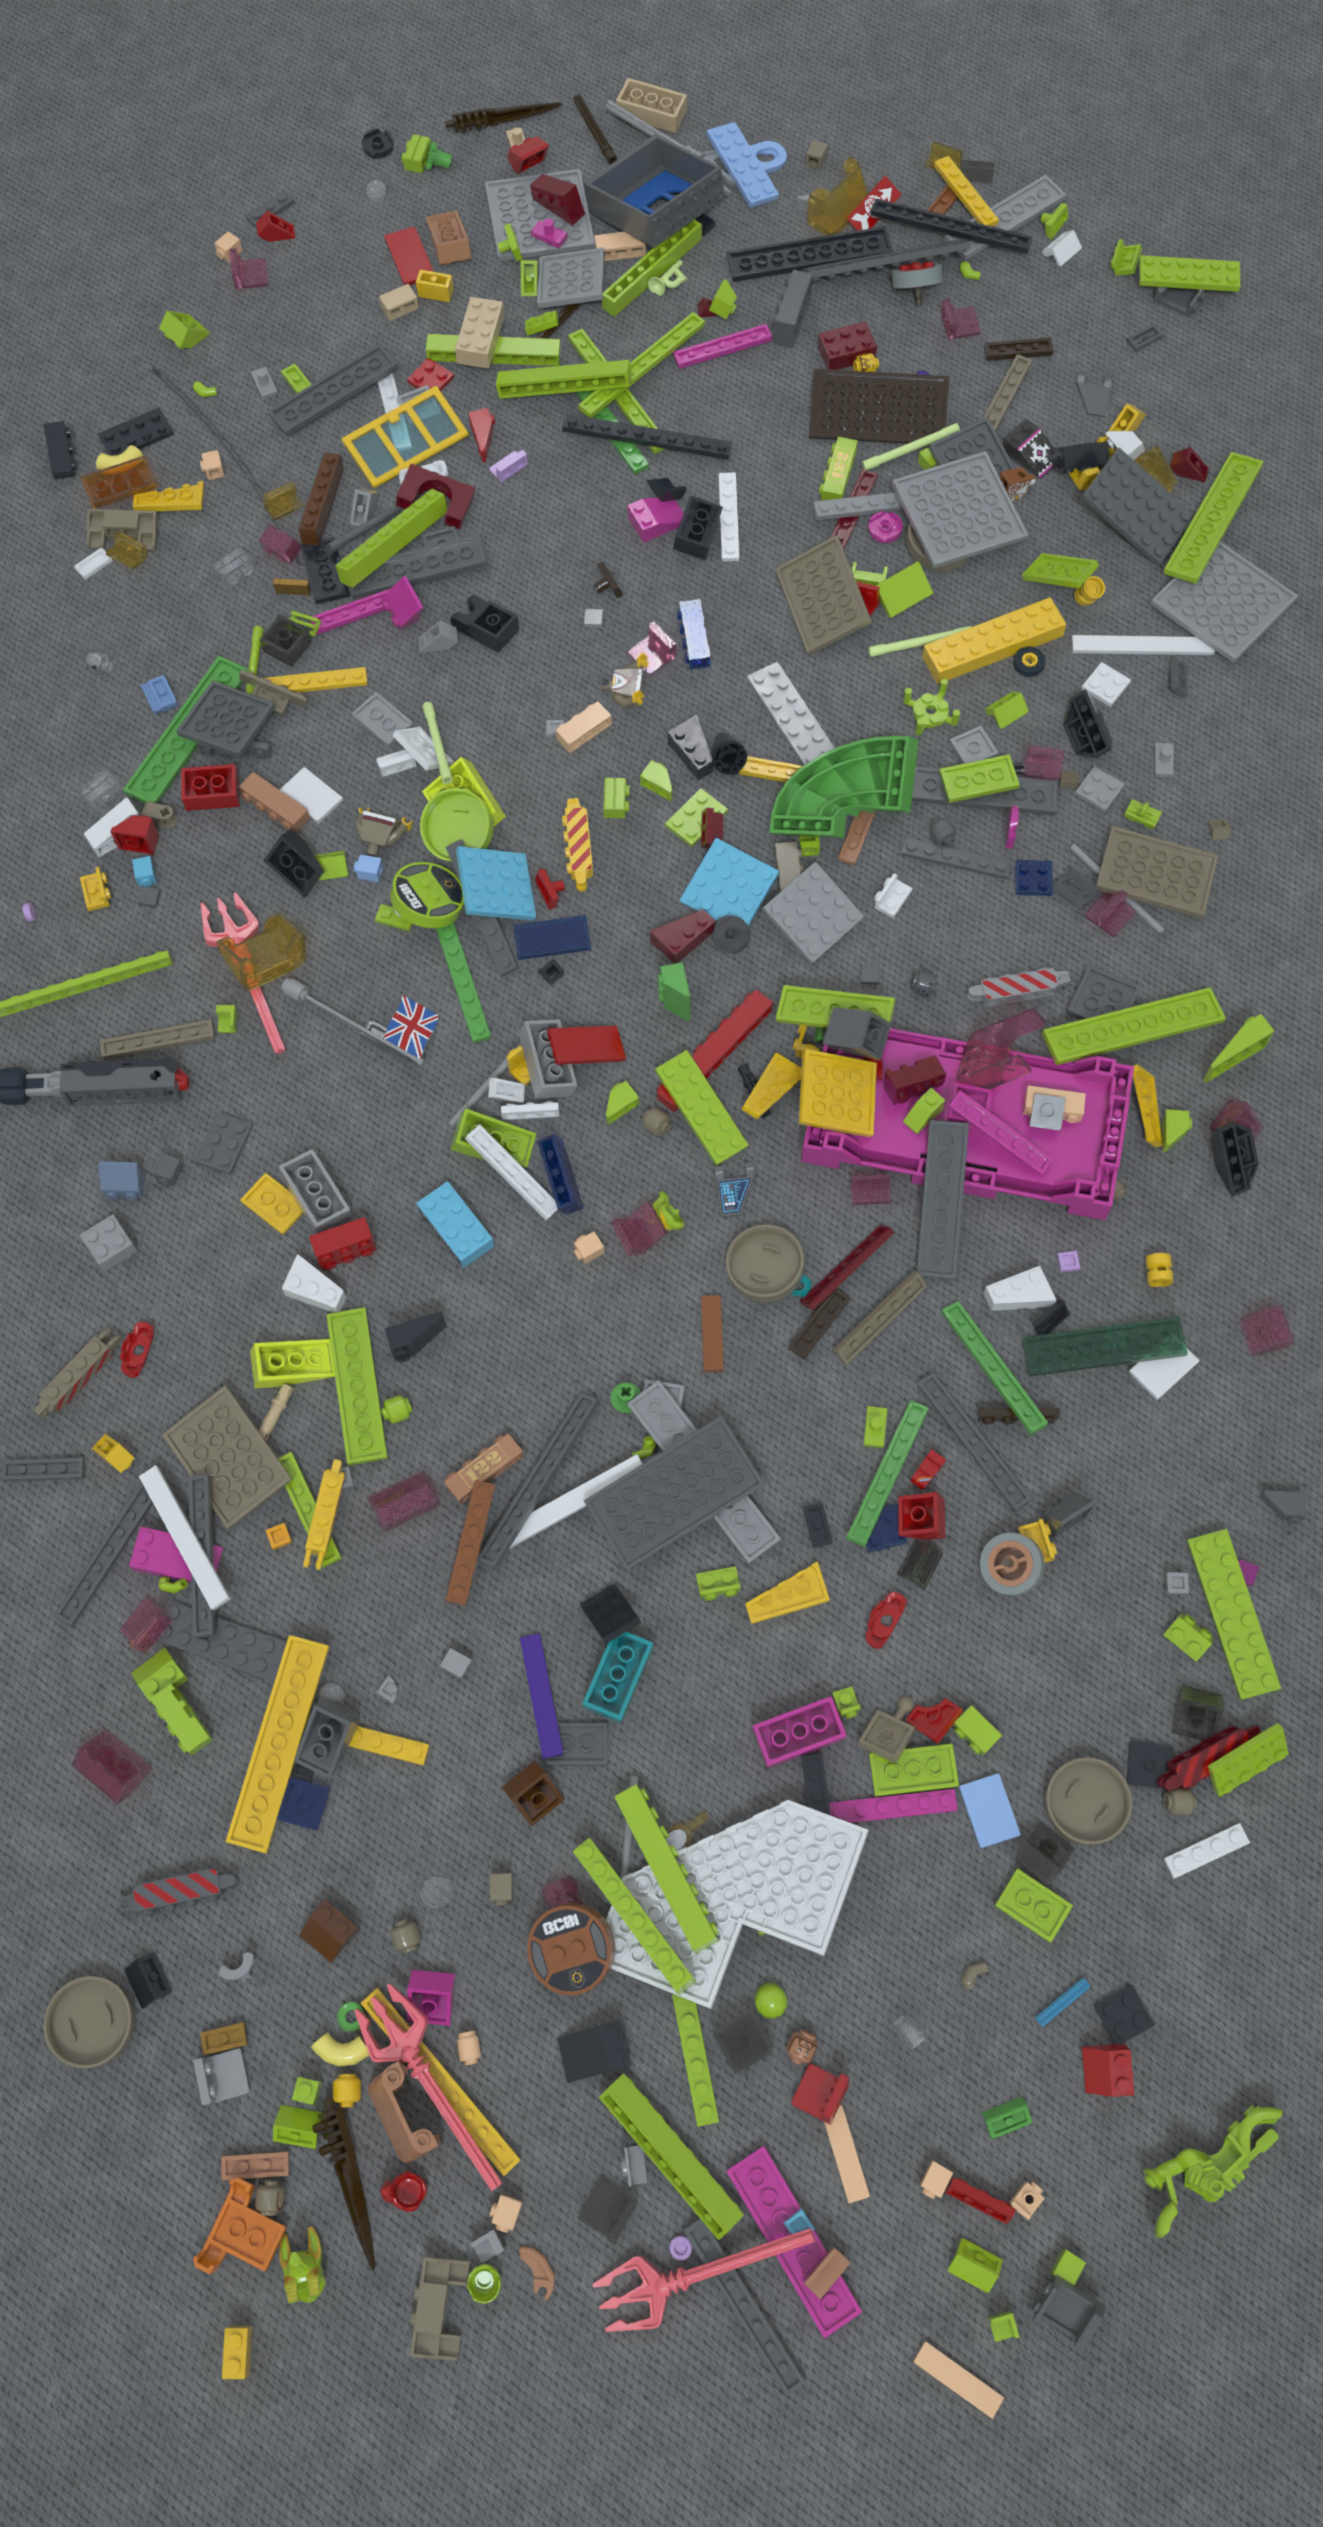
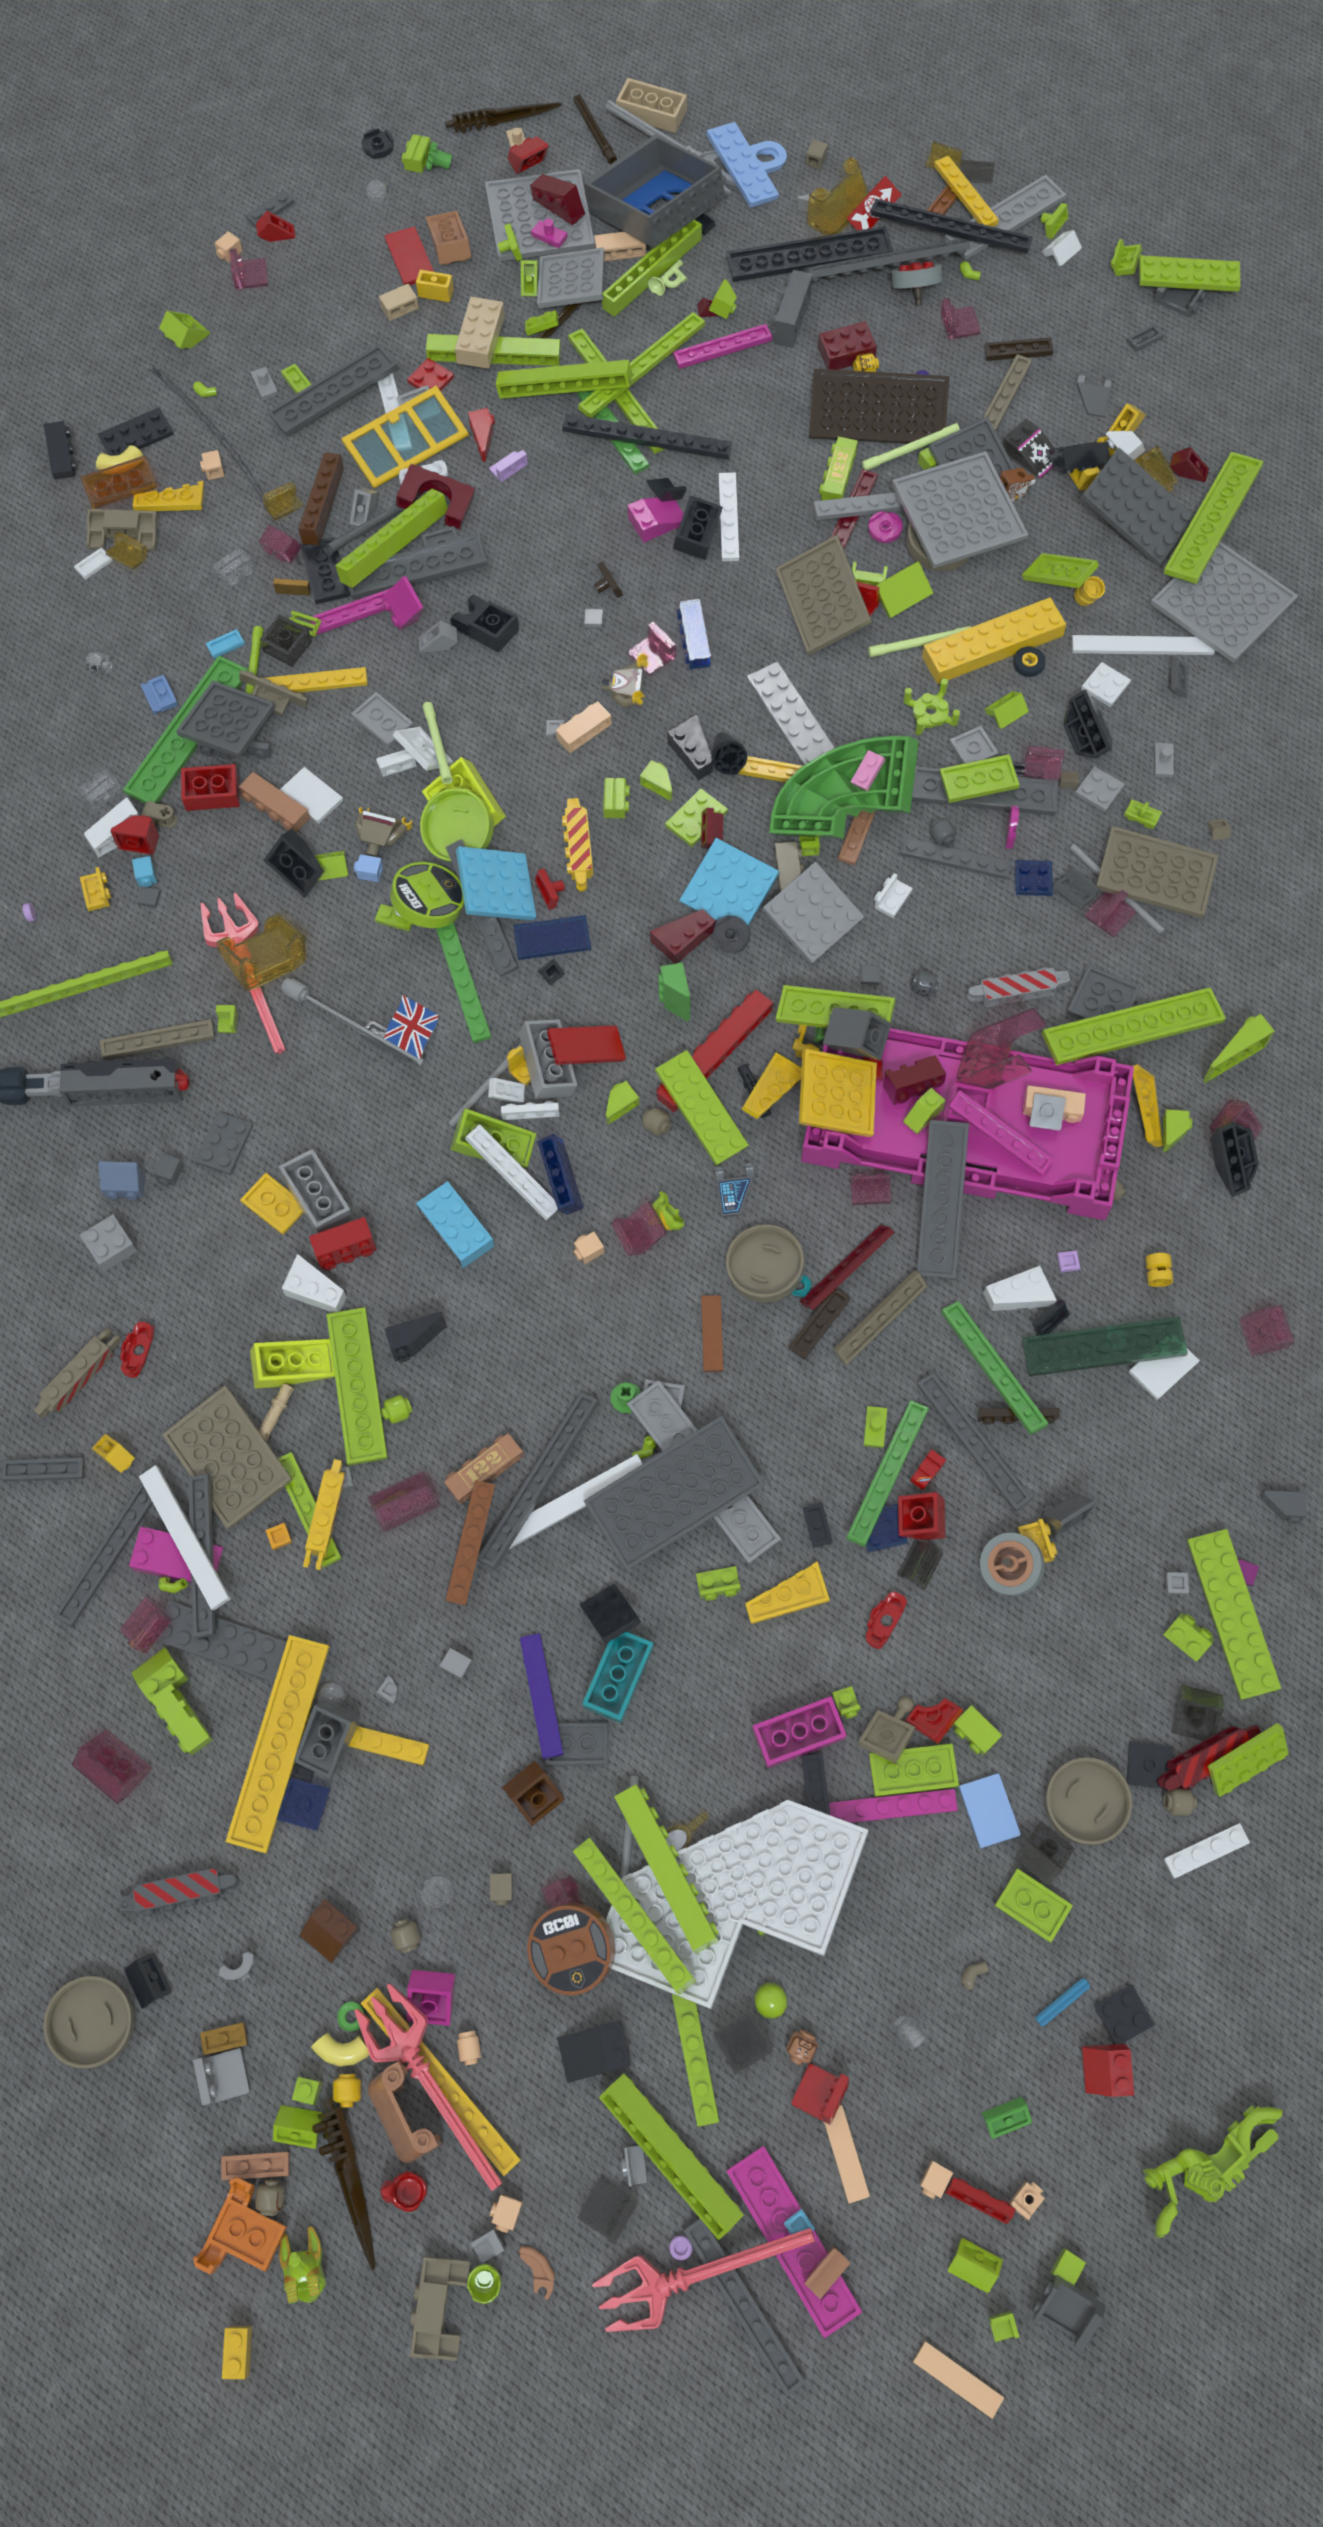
(225, 643): none -> medium azure tile
(868, 770): none -> bright pink plate

